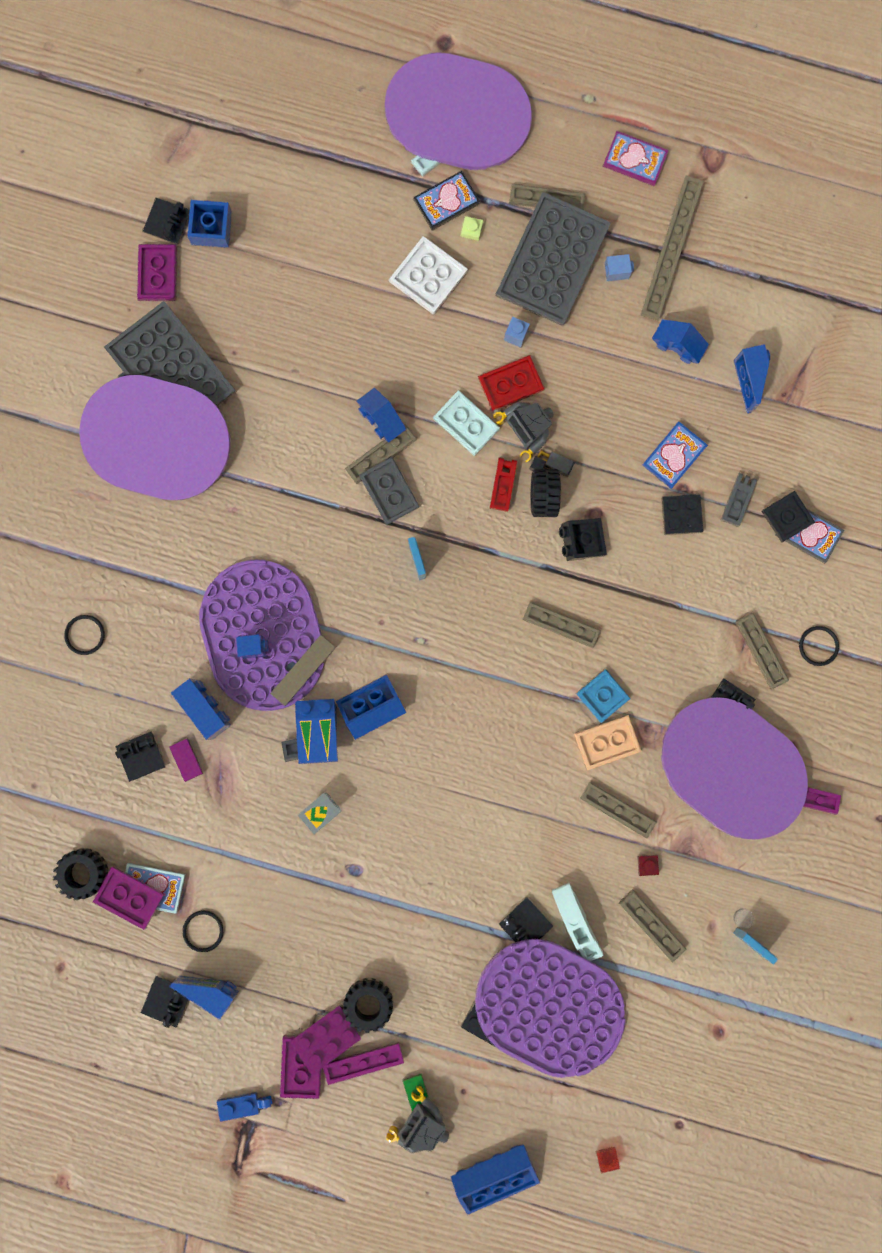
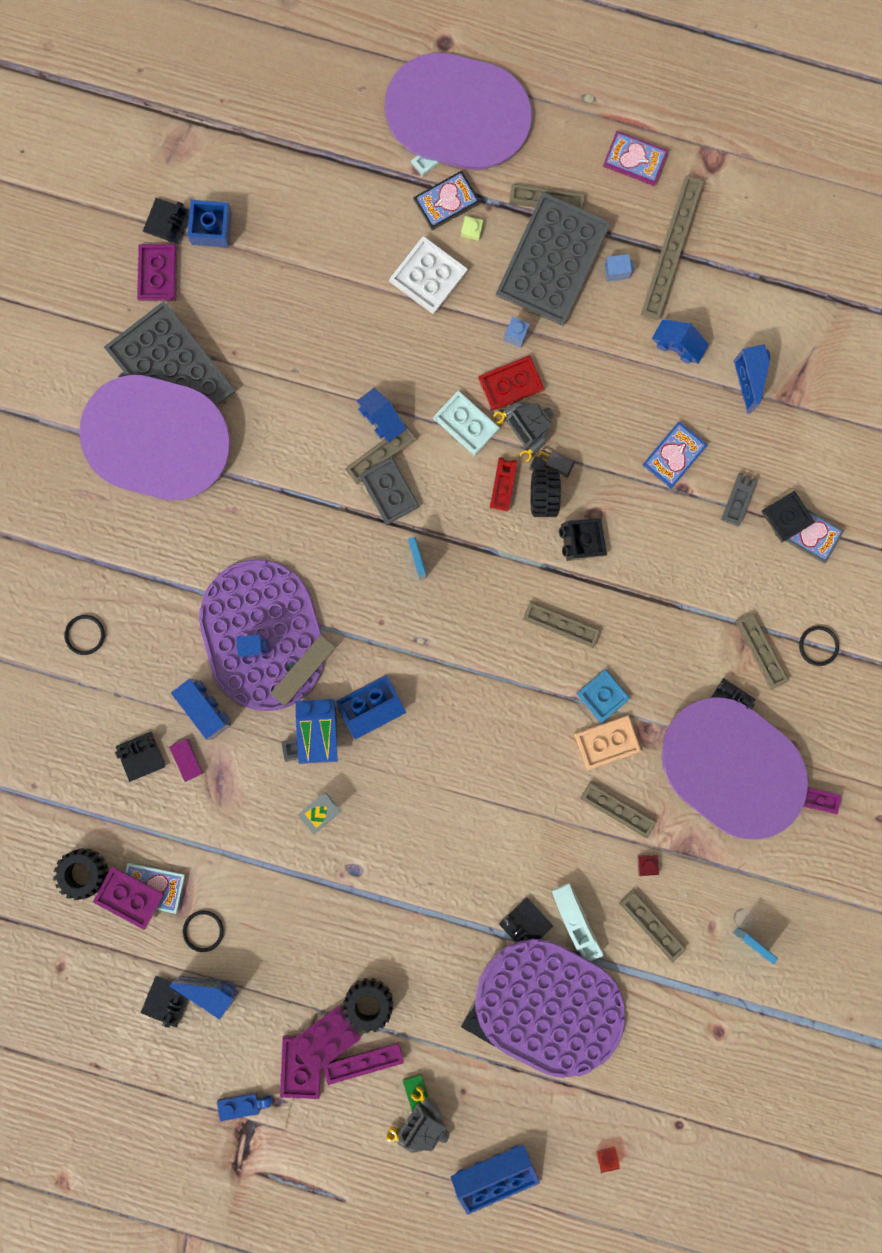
(682, 514): black plate -> none

